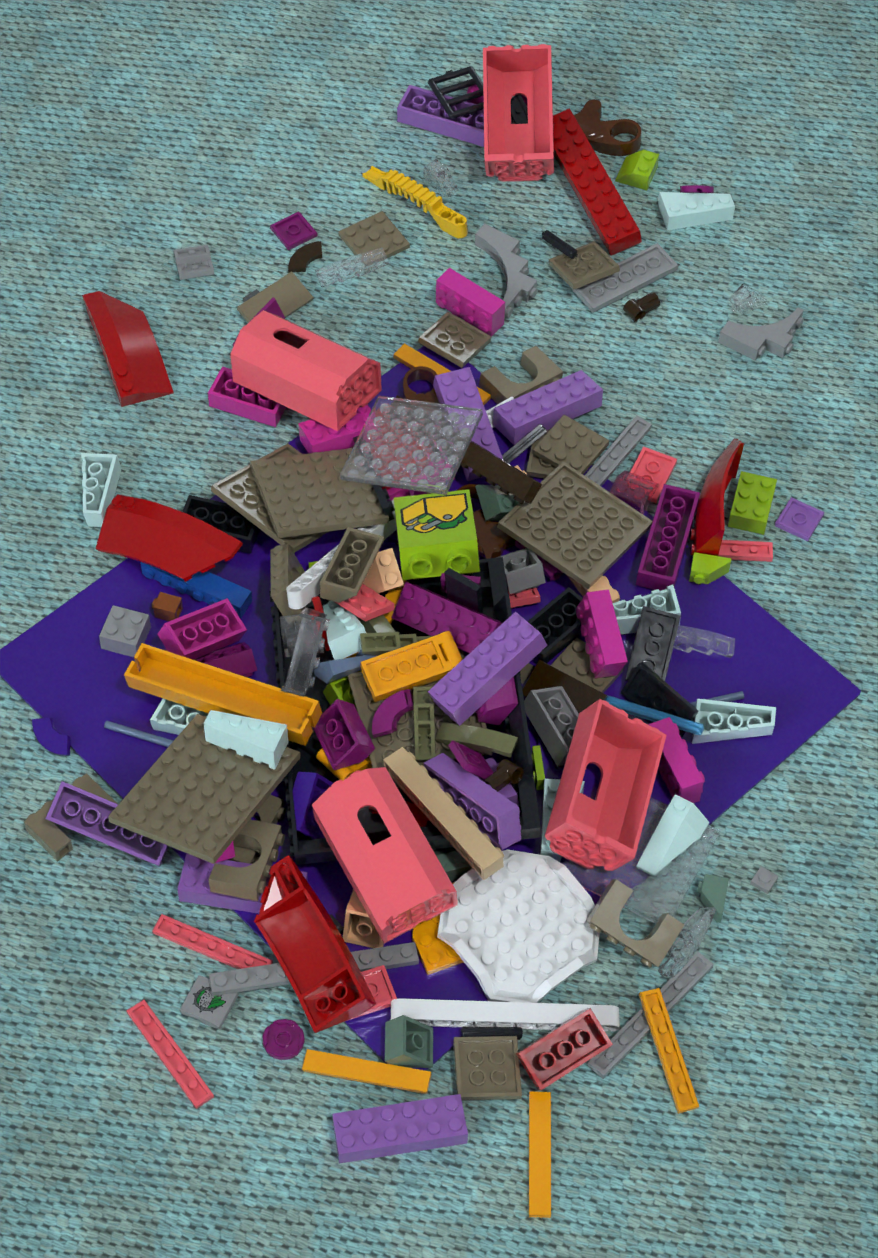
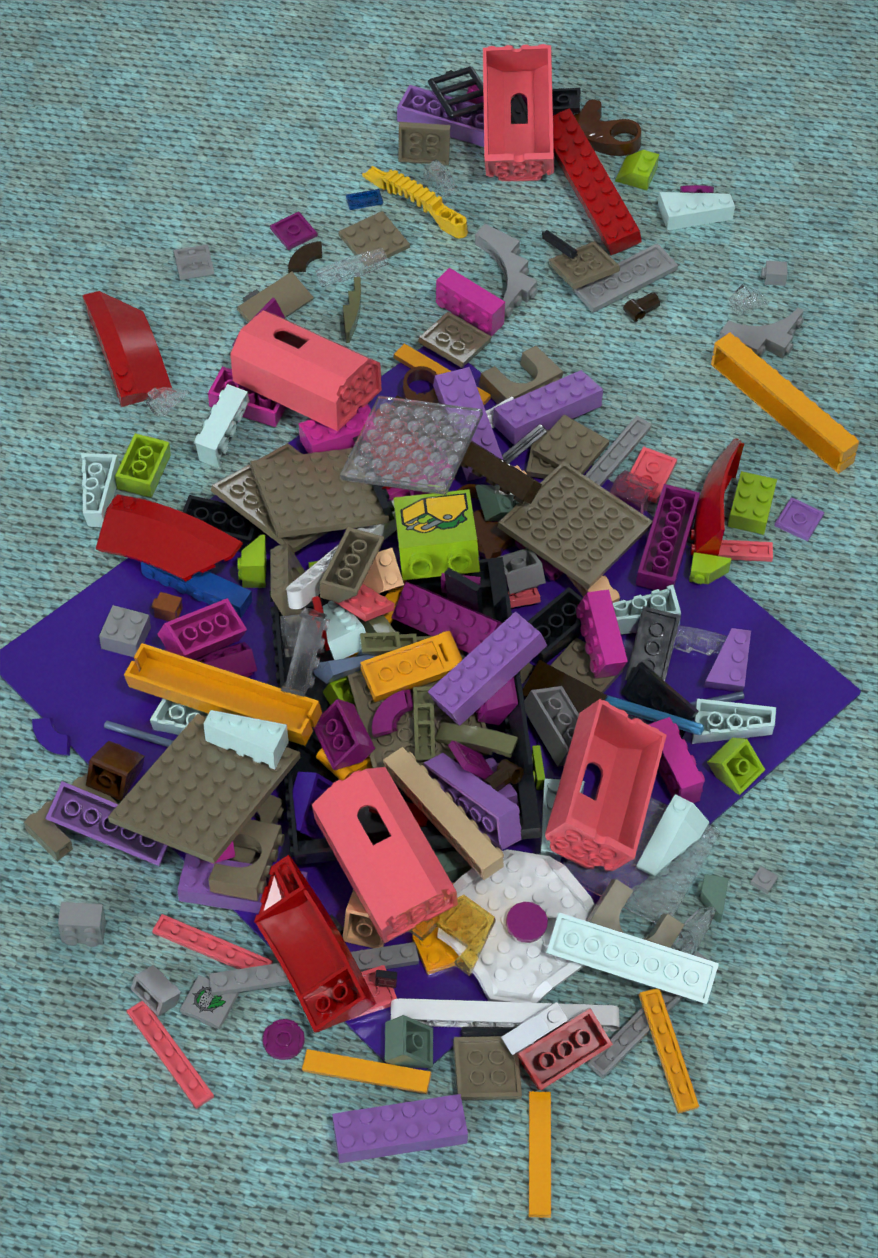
(82, 923): none -> light grey brick
(114, 770): none -> reddish brown slope
(143, 465): none -> lime brick
(155, 990): none -> light grey brick
(164, 399): none -> clear slope
(221, 425): none -> light aqua wedge
(253, 564): none -> lime slope
(352, 311): none -> olive slope
(364, 199): none -> clear blue tile
(386, 978): none -> black tile
(423, 143): none -> dark tan plate
(466, 924): none -> clear yellow wing
(526, 922): none -> magenta tile
(534, 1028): none -> slope
(566, 98): none -> black plate
(632, 958): none -> light aqua plate
(731, 664): none -> medium lavender wedge
(736, 765): none -> lime slope
(775, 273): none -> light grey brick
(784, 402): none -> light orange piece

